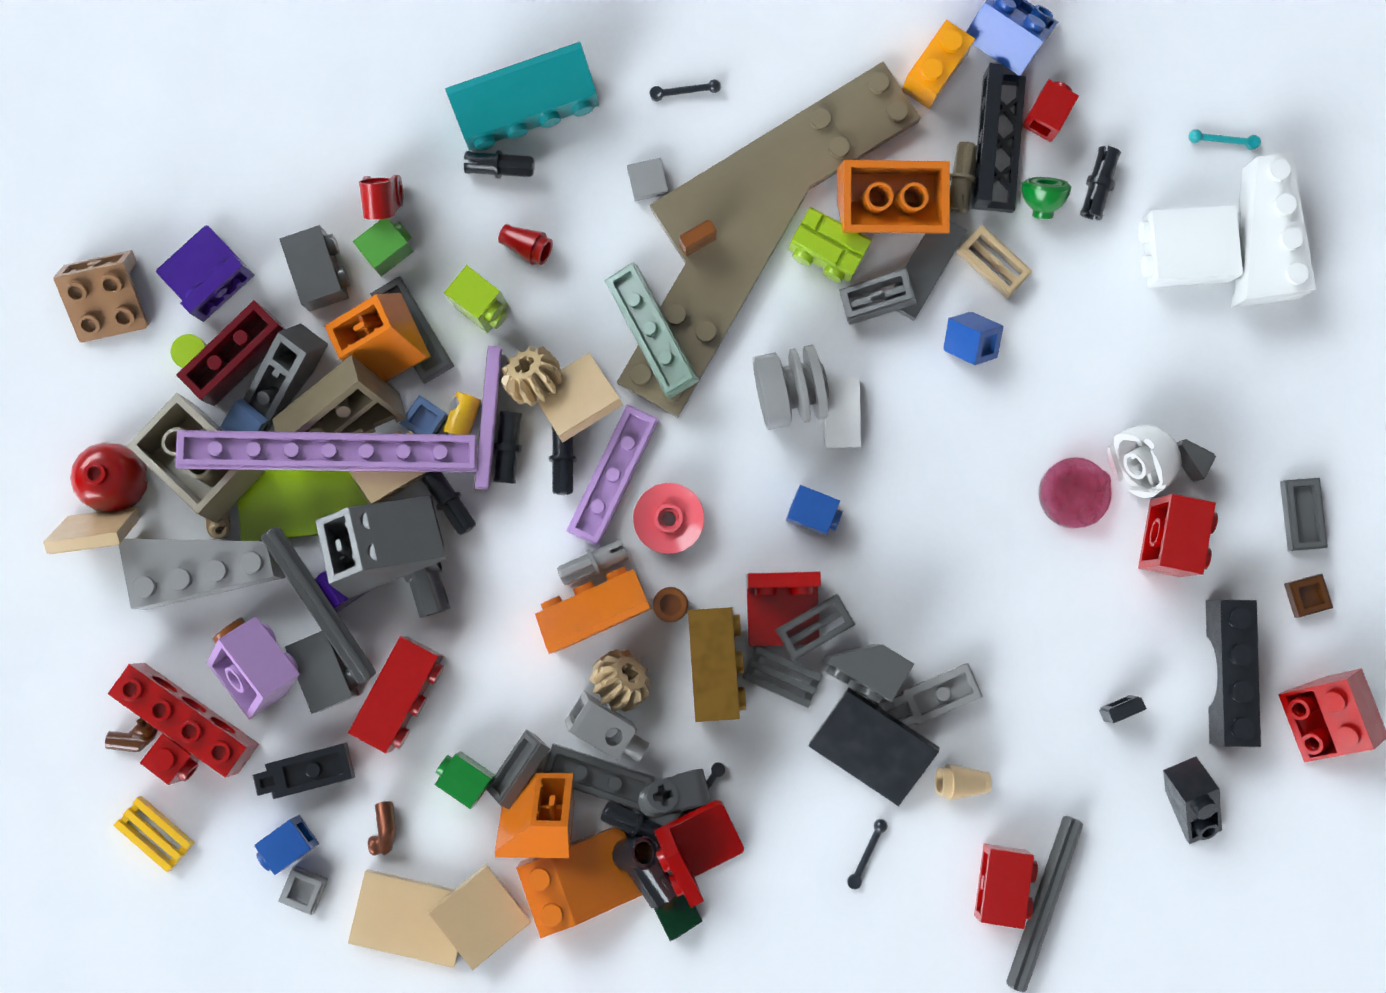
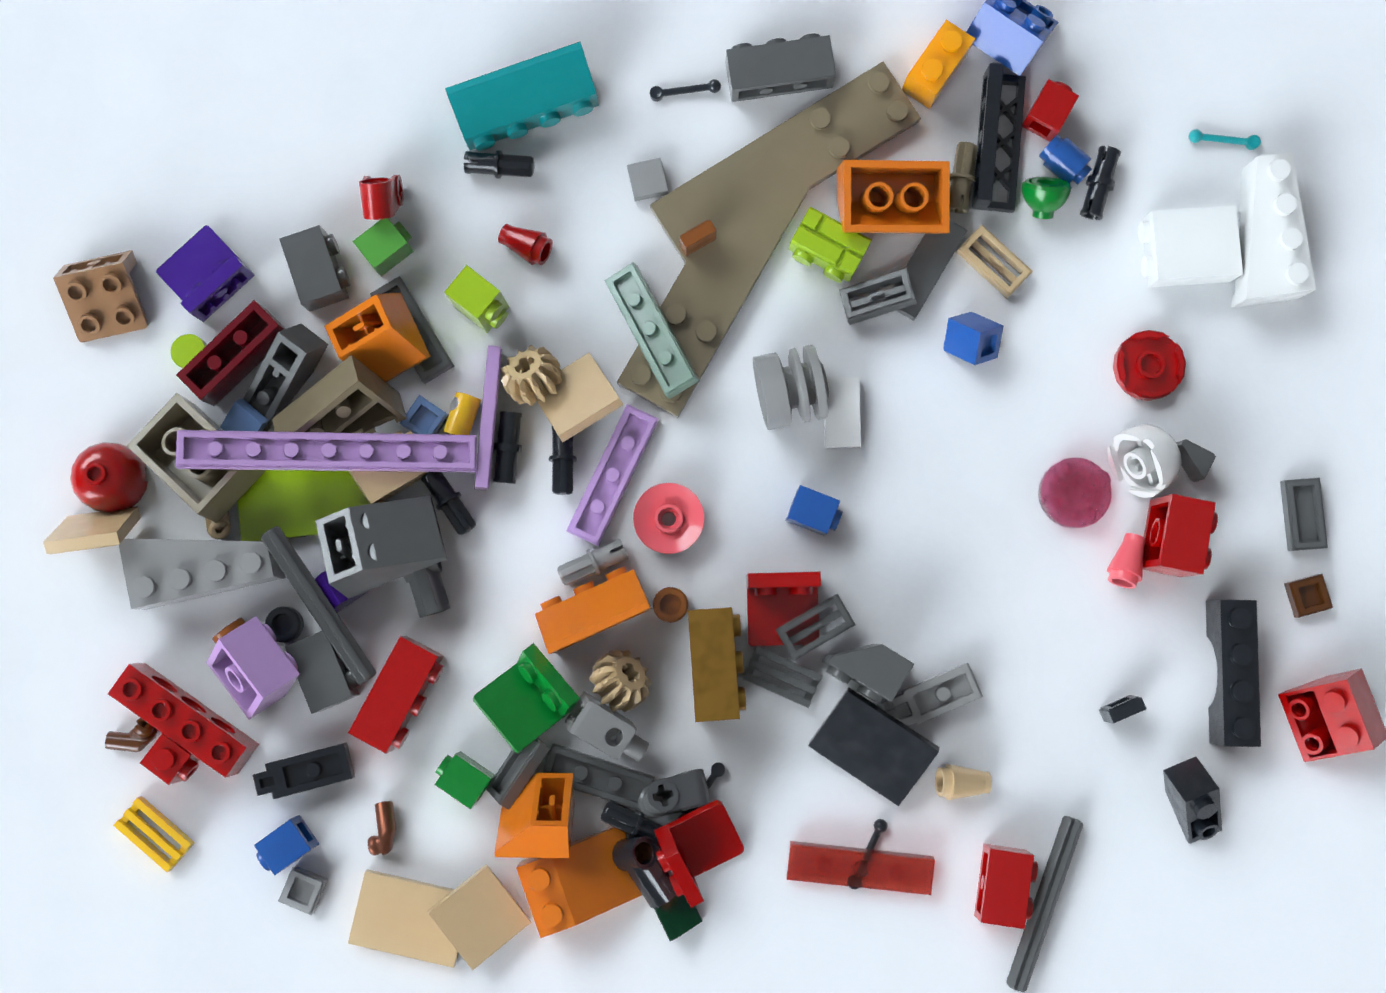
(285, 623): none -> black tile
(526, 699): none -> green bracket
(780, 67): none -> dark grey brick
(860, 867): none -> clear red tile
(1066, 160): none -> blue brick
(1127, 564): none -> coral cone
(1149, 365): none -> red tile

